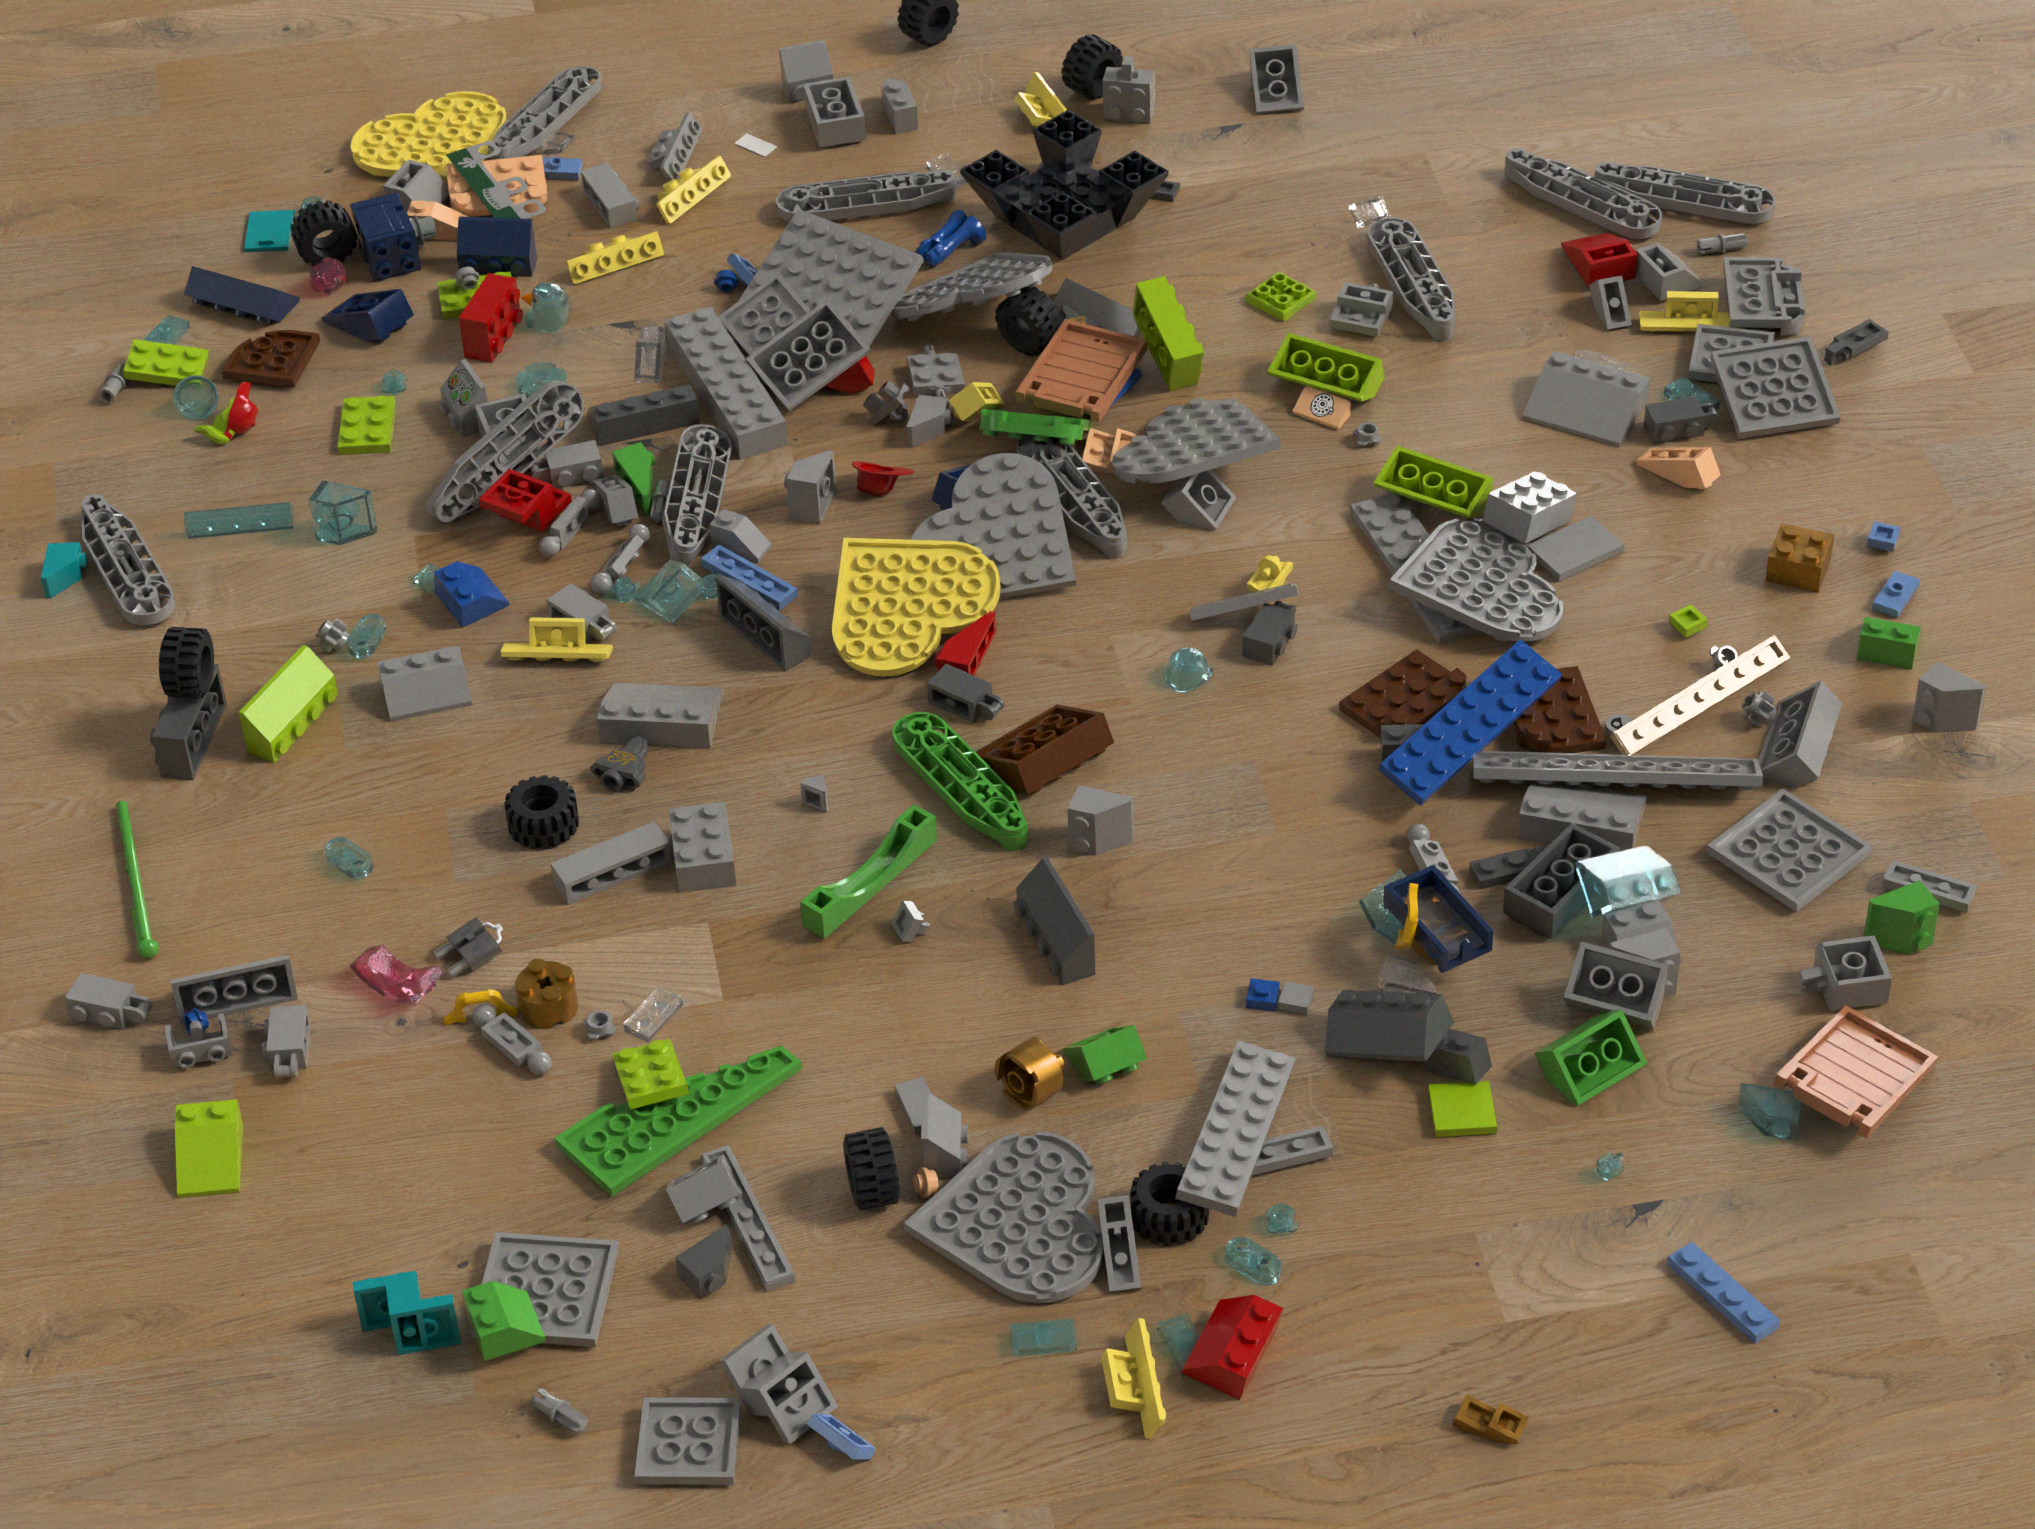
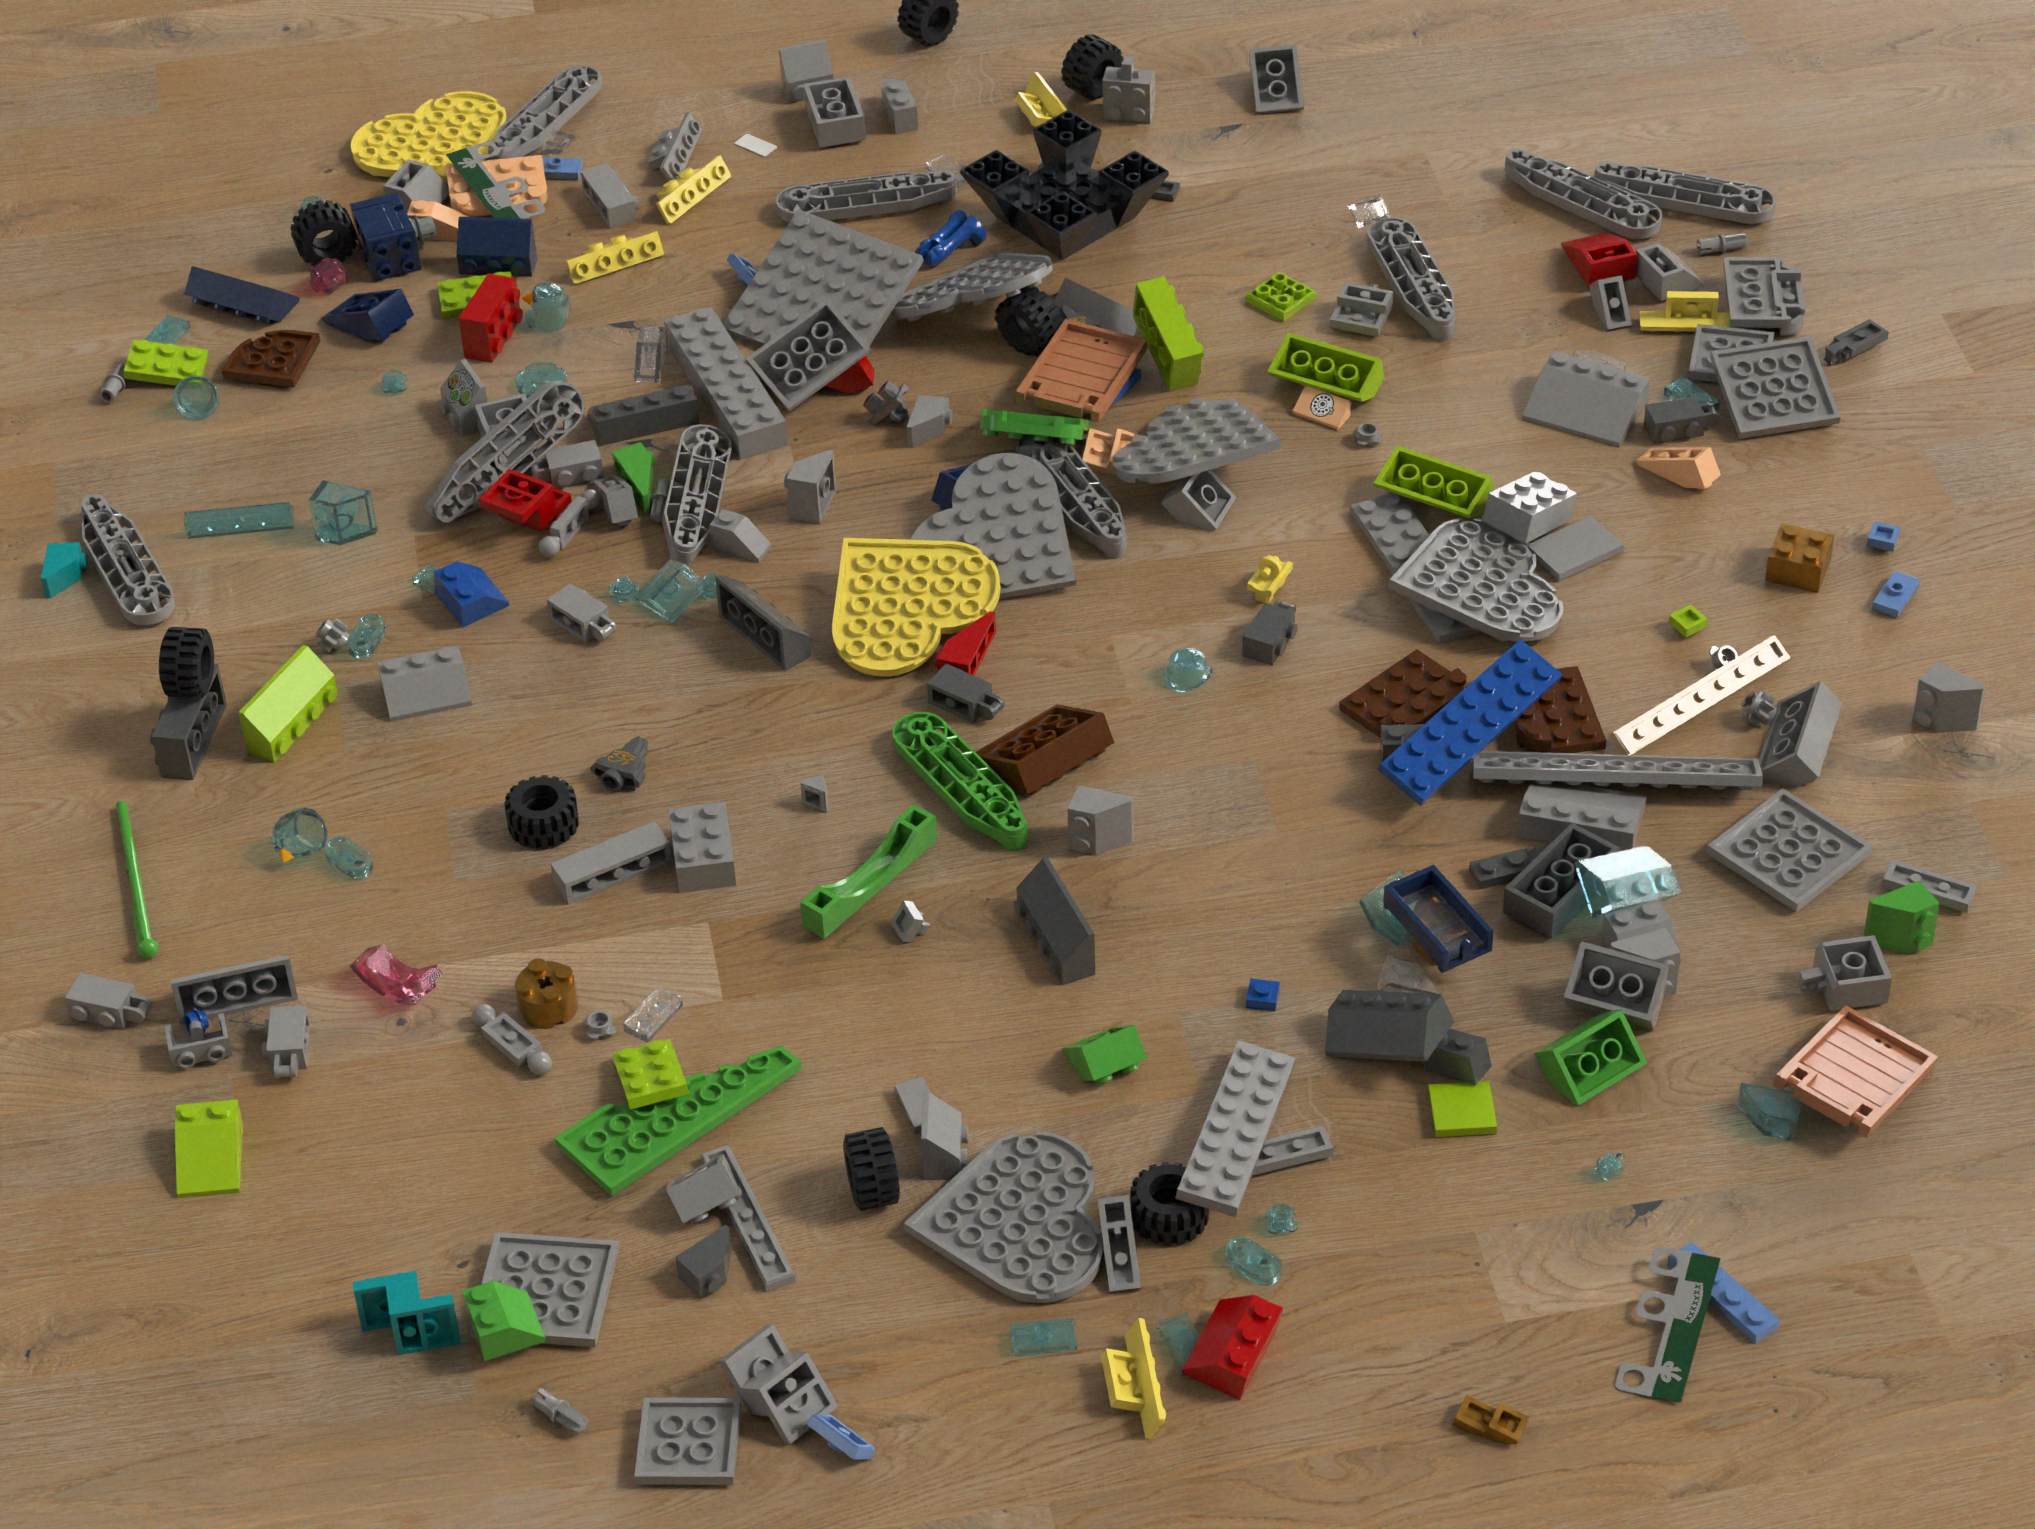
(234, 419): red hair -> none
(269, 231): teal container -> none
(298, 834): none -> clear light blue piece
(367, 425): lime plate -> none
(466, 999): yellow helmet -> none
(467, 278): light grey plate -> none
(472, 945): flat silver piece -> none
(557, 639): light yellow bracket -> none
(624, 554): light grey plate -> none
(660, 714): light grey slope -> none
(726, 280): blue plate -> none
(763, 314): light grey plate -> none
(766, 584): medium blue plate -> none
(876, 478): red piece -> none
(925, 1182): light nougat plate -> none
(935, 373): light grey plate -> none
(974, 398): light yellow slope -> none
(1030, 1073): pearl gold brick -> none
(1244, 601): light grey tile -> none
(1296, 997): light grey tile -> none
(1406, 935): yellow helmet -> none
(1429, 852): light grey plate -> none
(1616, 722): light grey tile -> none
(1683, 1319): none -> piece
(1888, 642): bright green slope -> none

